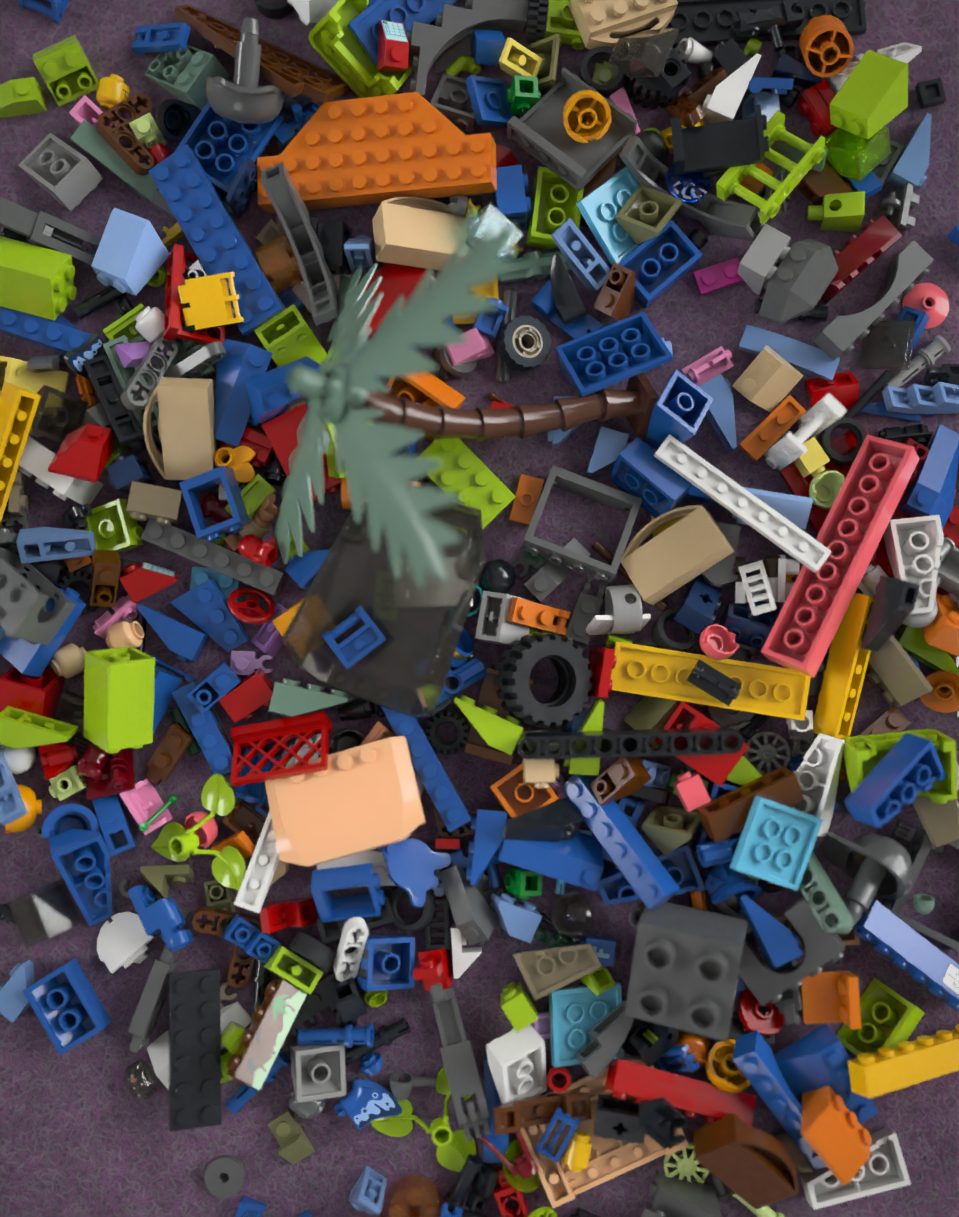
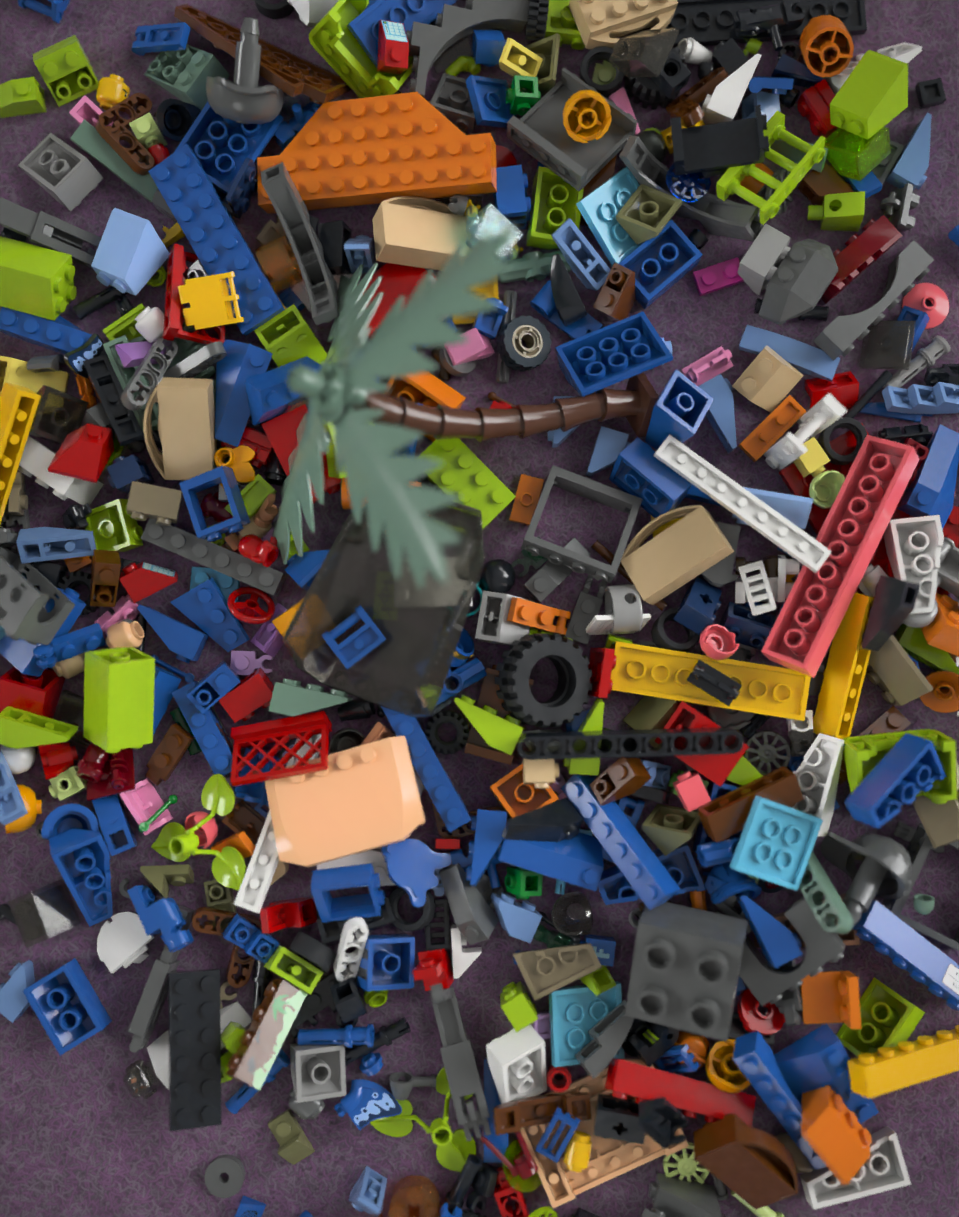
(69, 646): none -> blue hinge

